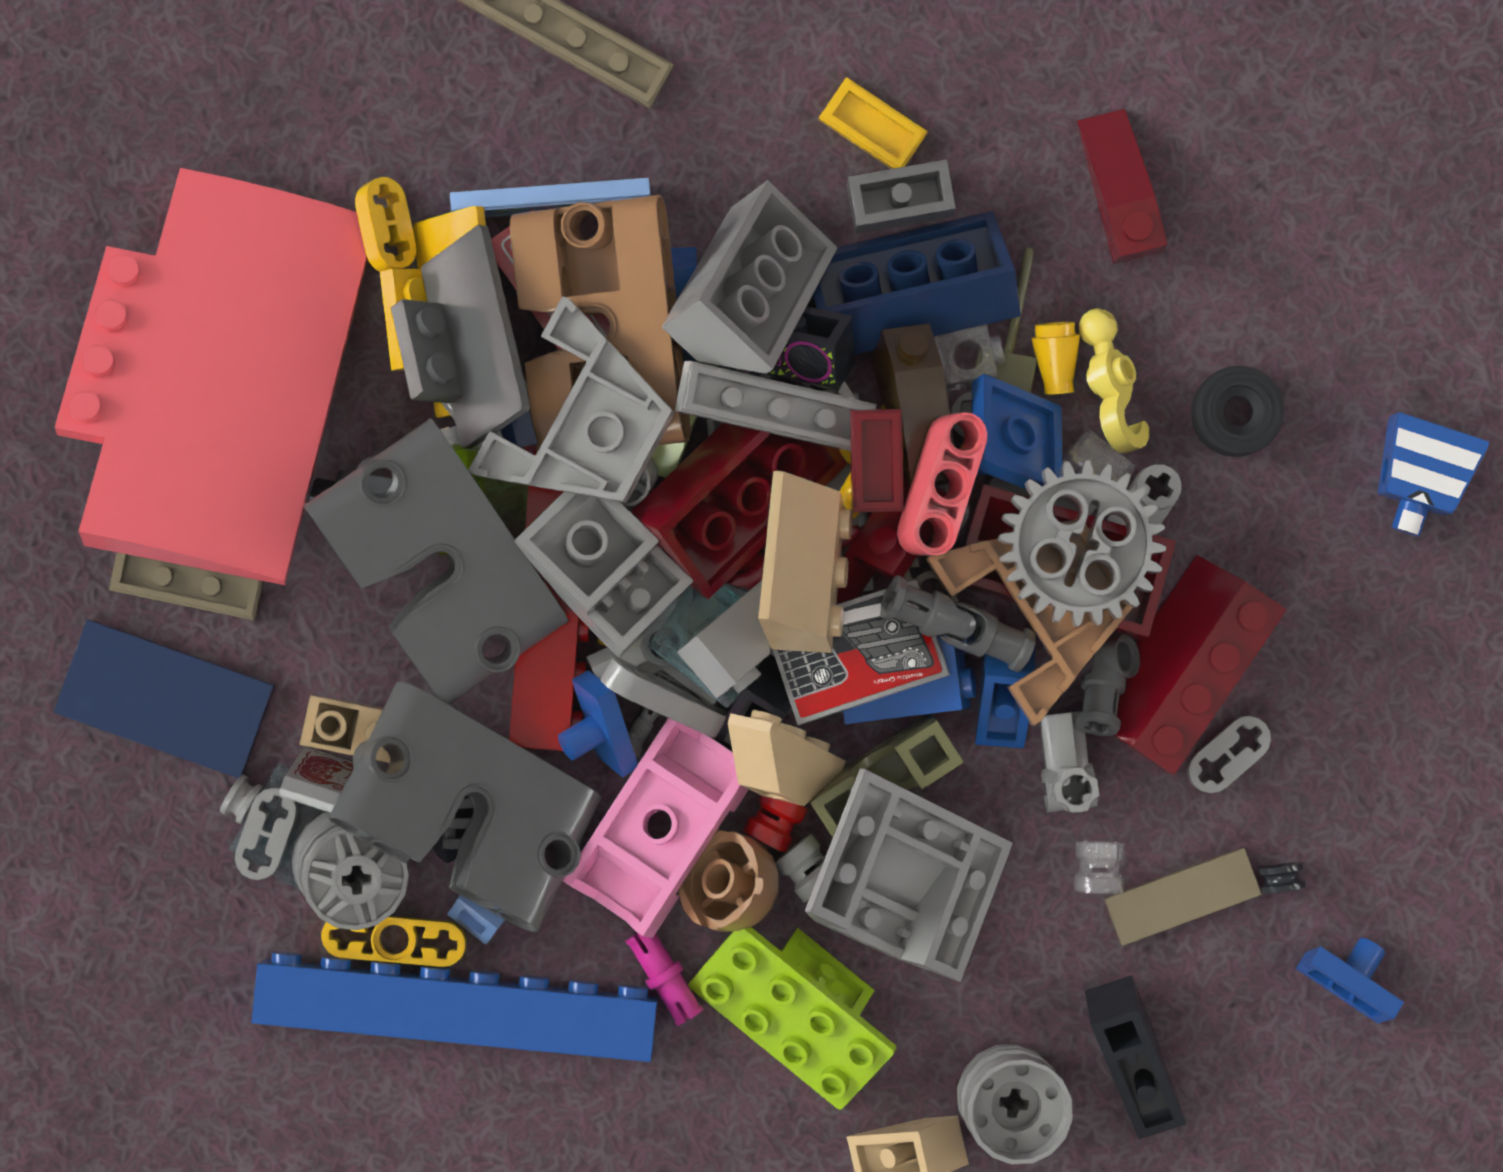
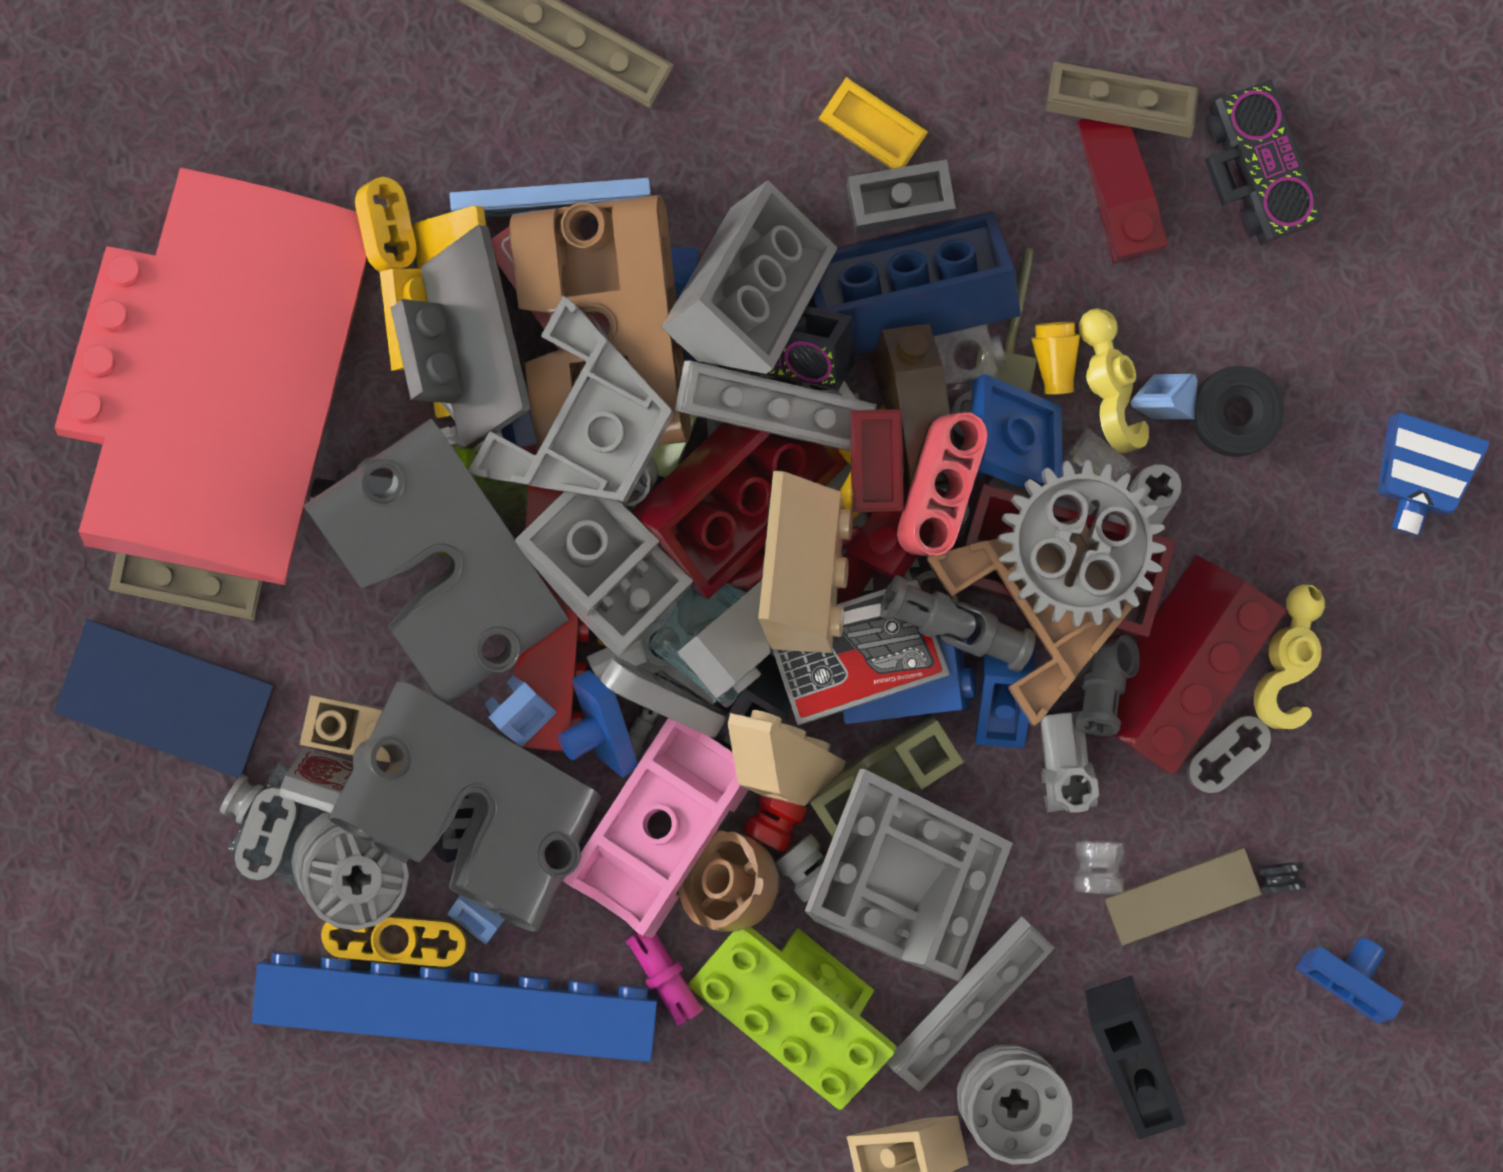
(521, 713): none -> medium blue tile
(970, 1004): none -> light grey tile
(1122, 99): none -> dark tan tile
(1167, 397): none -> light blue slope
(1273, 175): none -> black piece
(1294, 655): none -> light yellow piece

